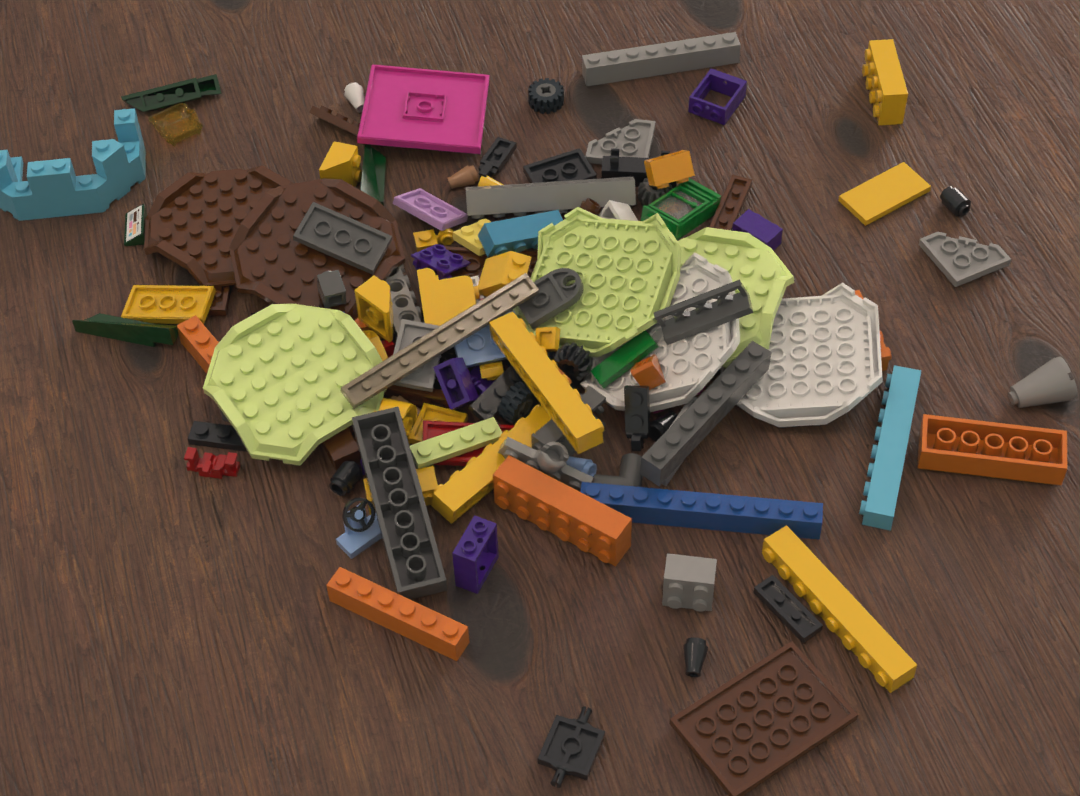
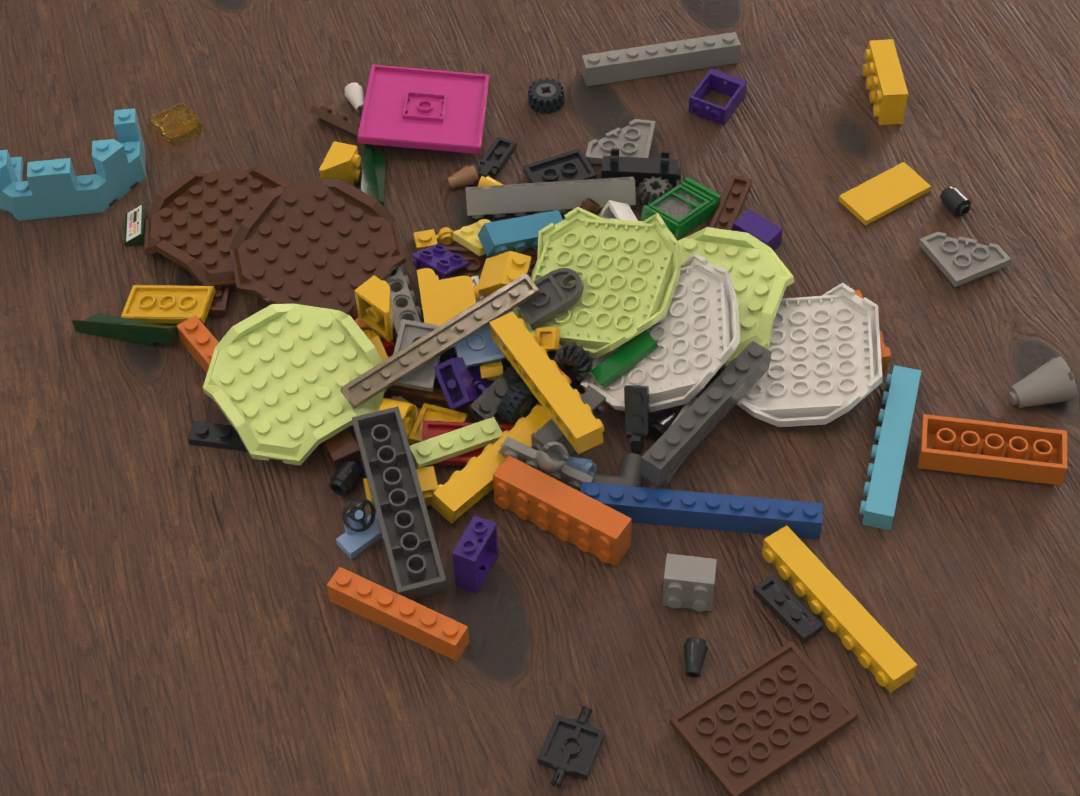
(174, 93): dark green wedge -> none
(212, 465): red piece -> none
(331, 288): dark grey brick -> none
(342, 238): dark grey plate -> none
(430, 209): lavender tile -> none
(648, 372): orange slope -> none
(669, 168): light orange brick -> none
(706, 314): dark grey fence -> none

